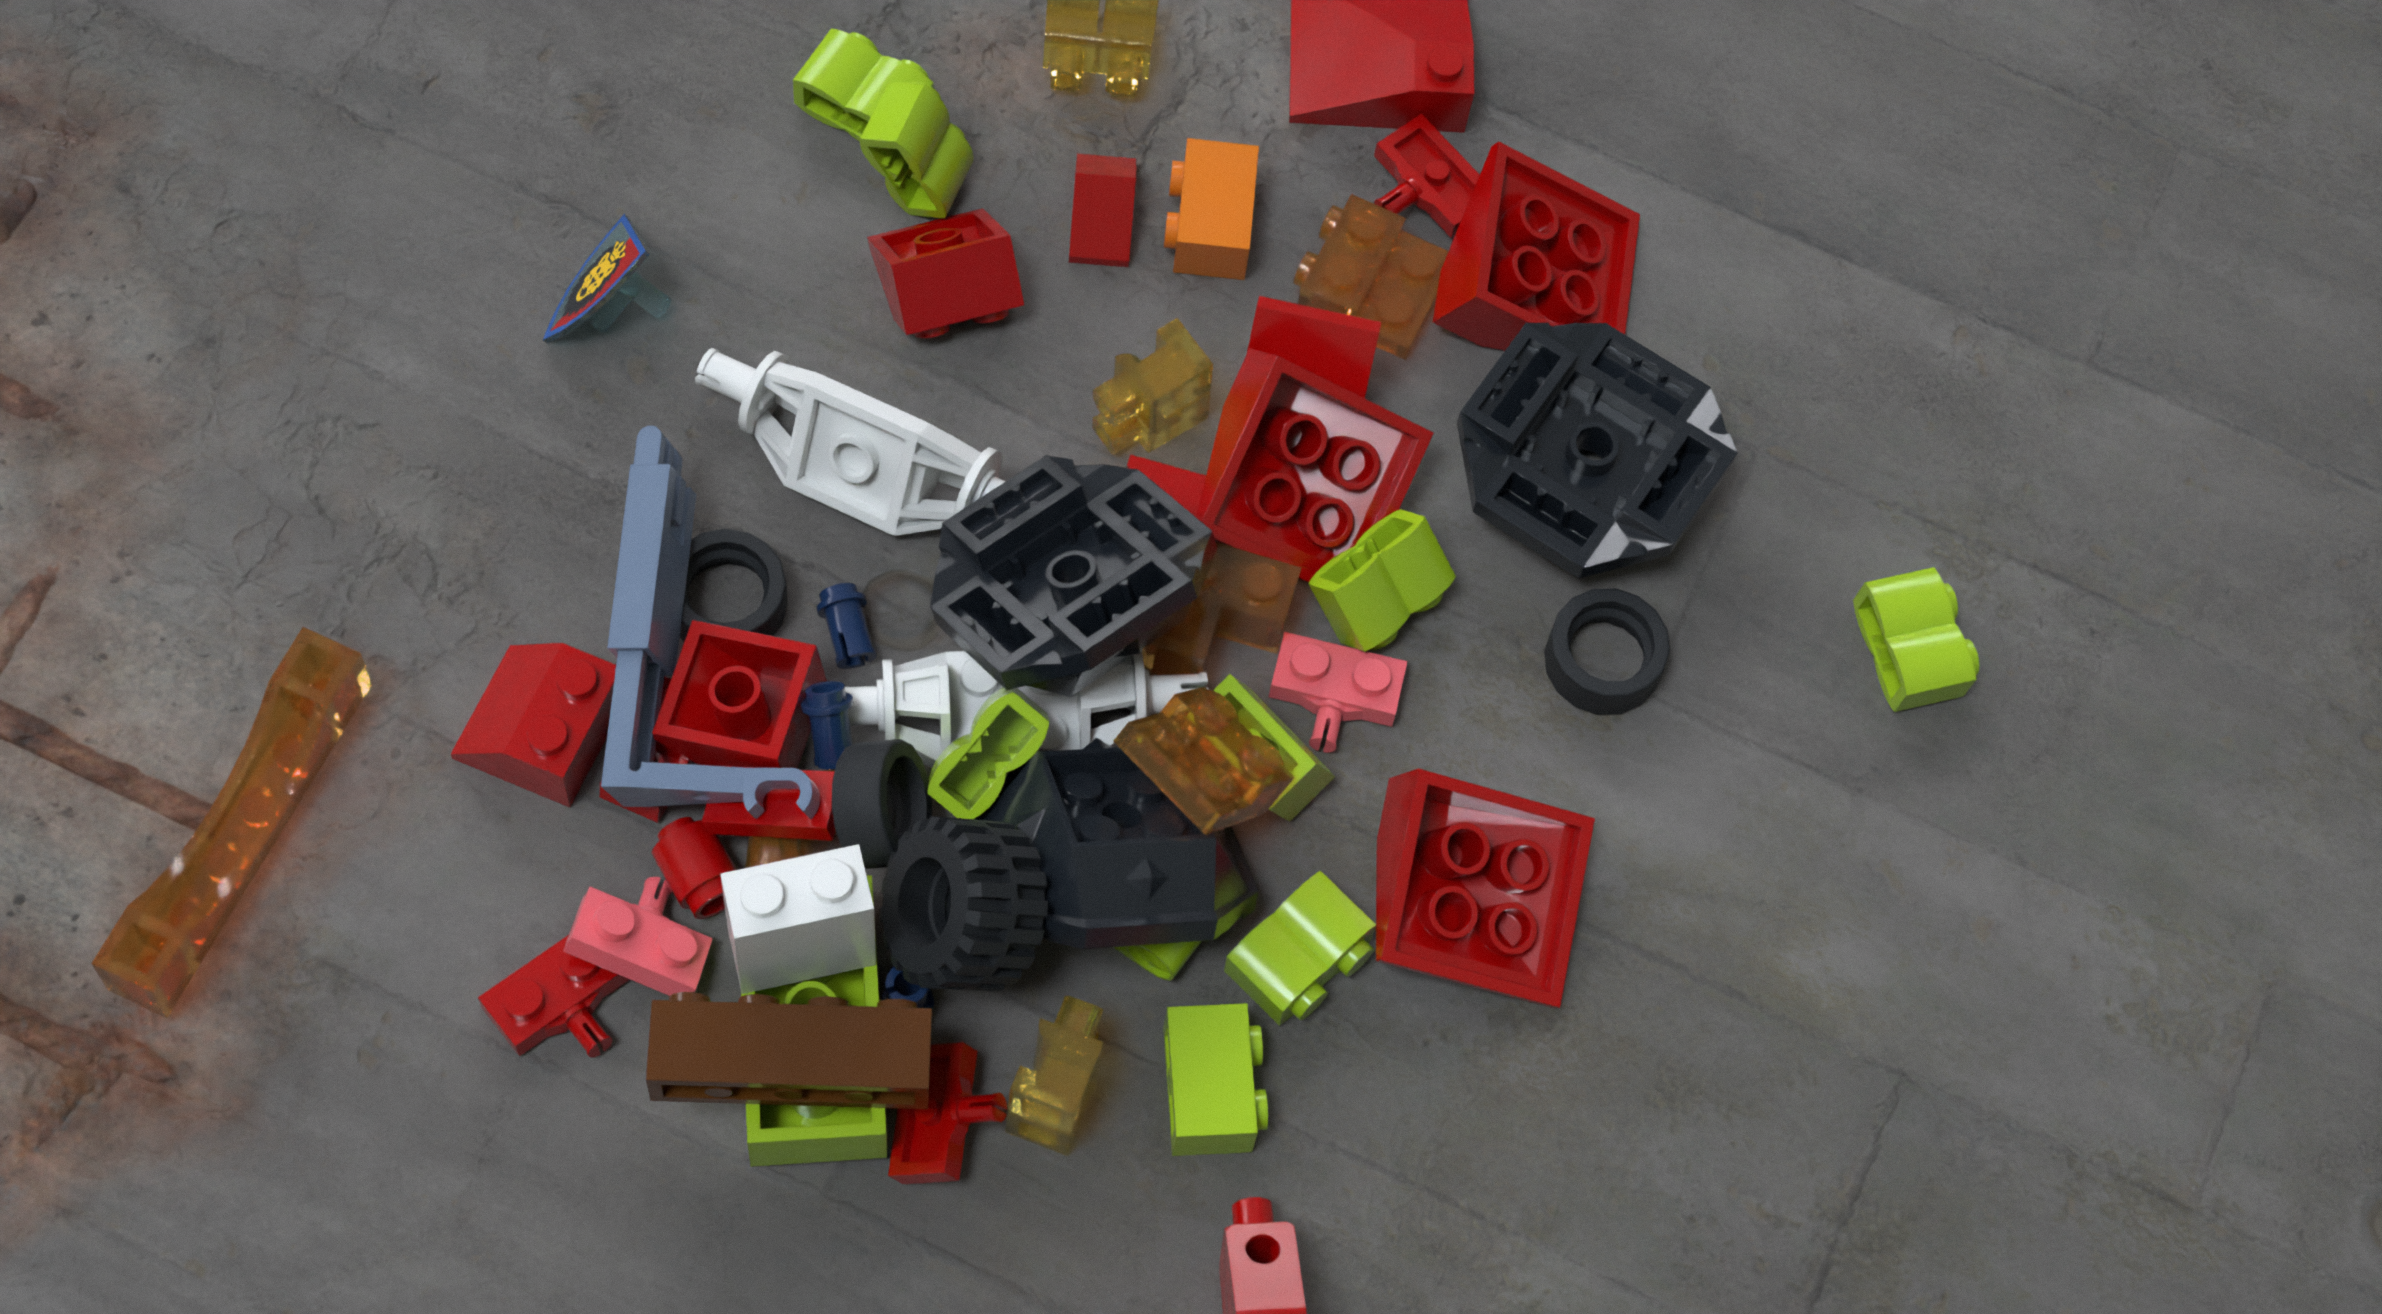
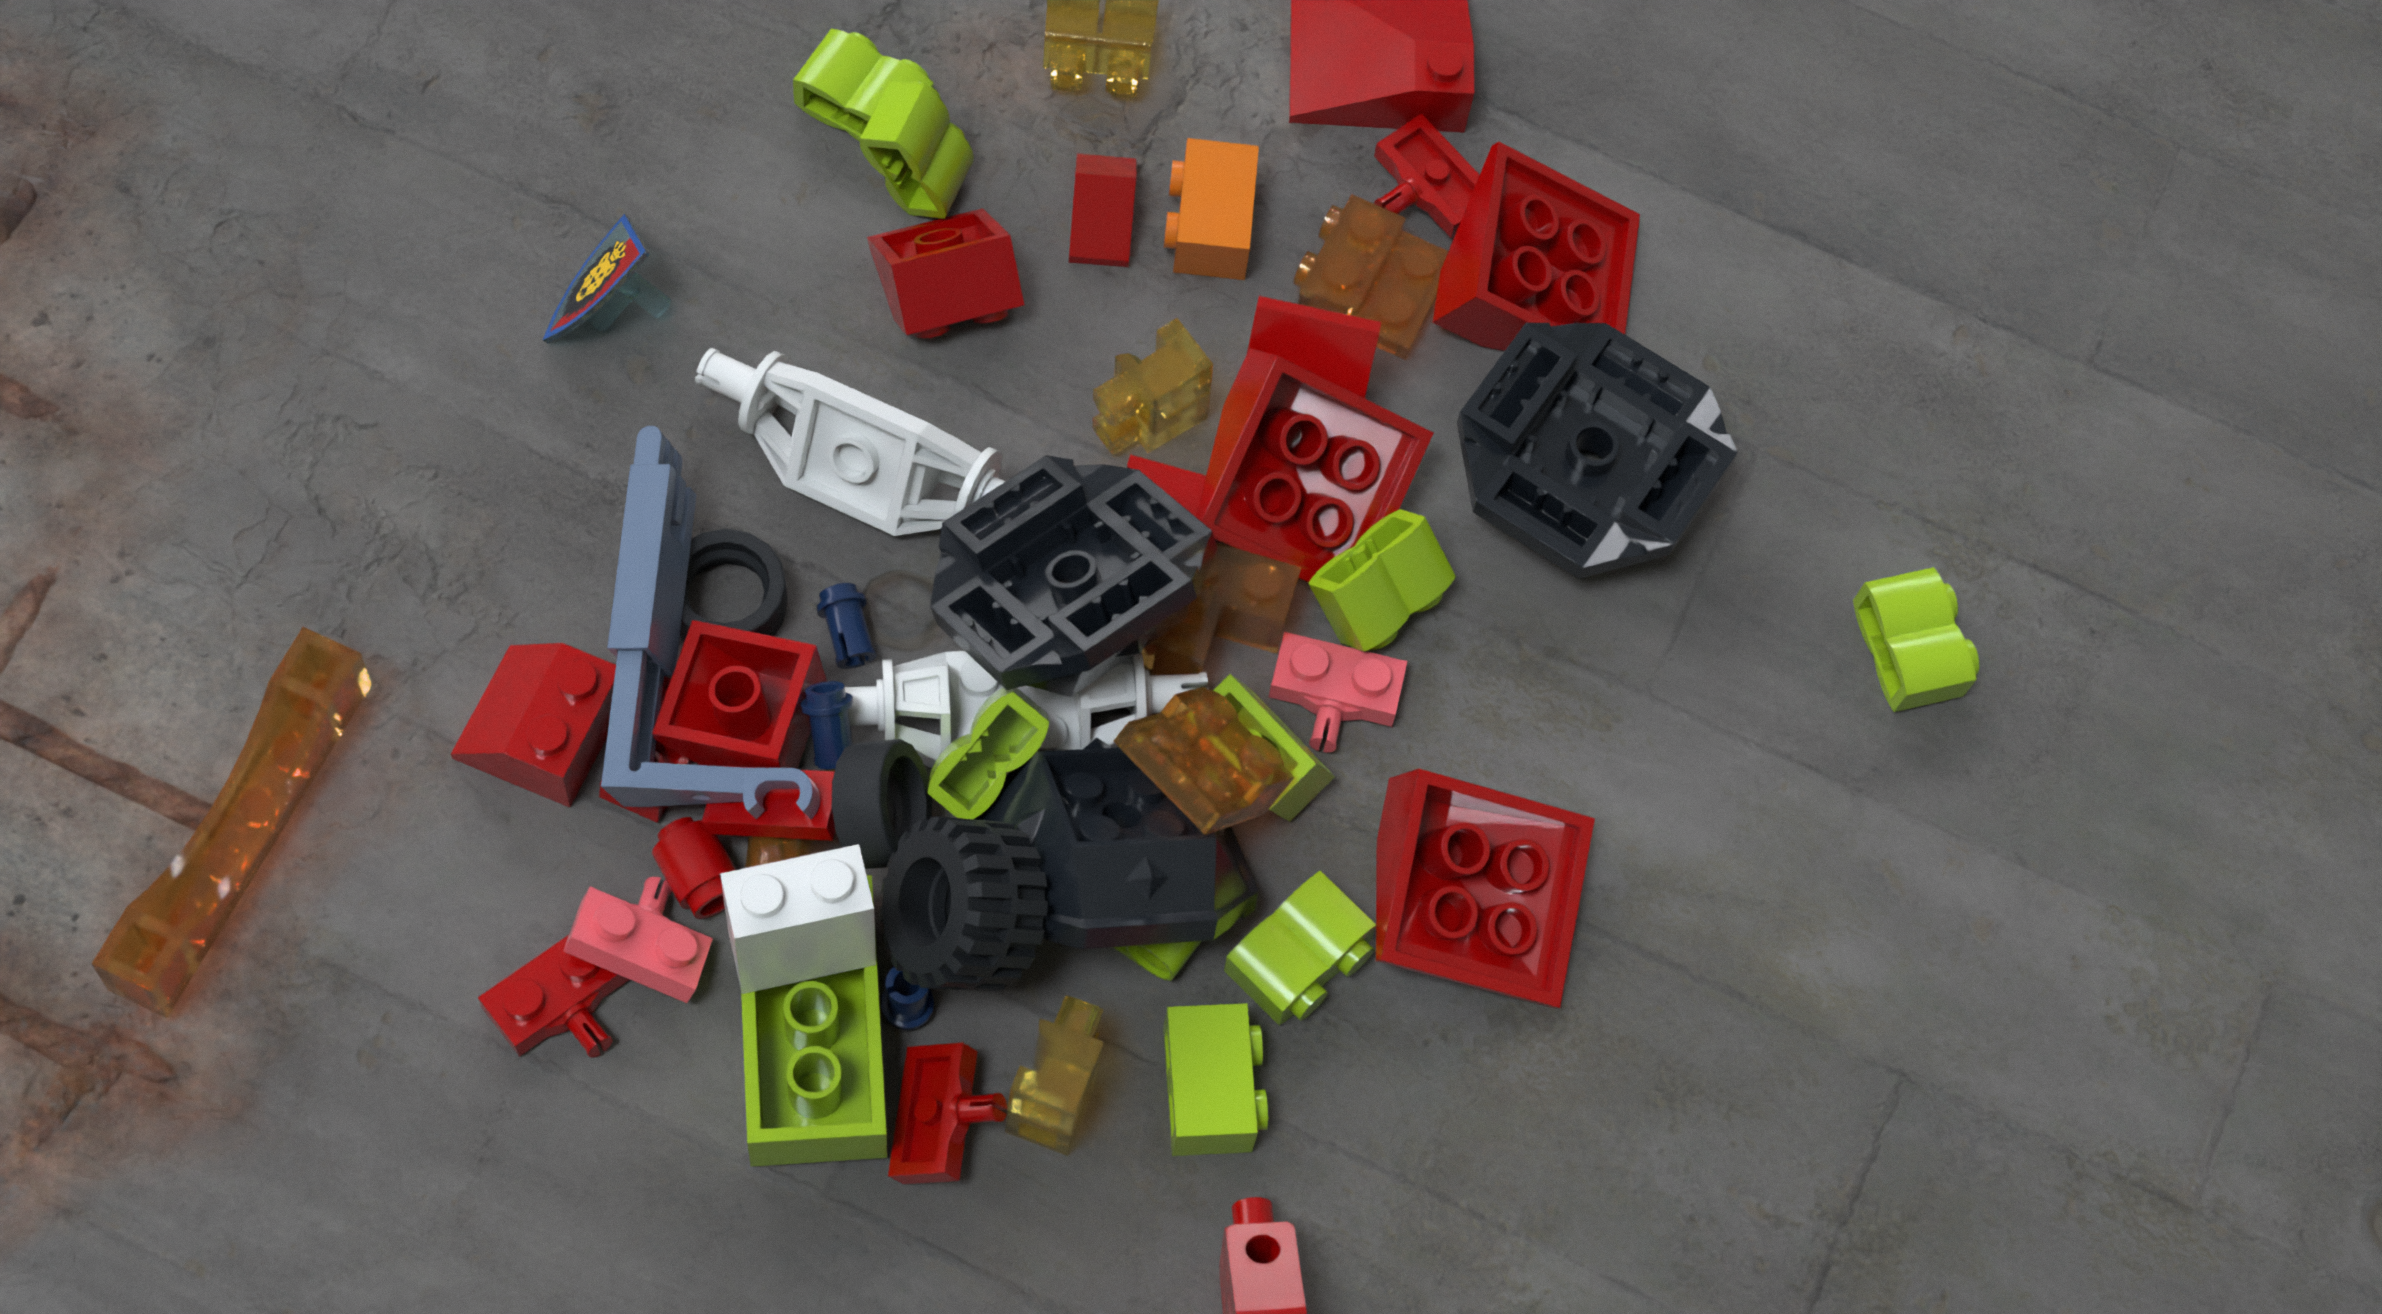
(789, 1052): reddish brown brick -> none
(1621, 610): black tyre -> none

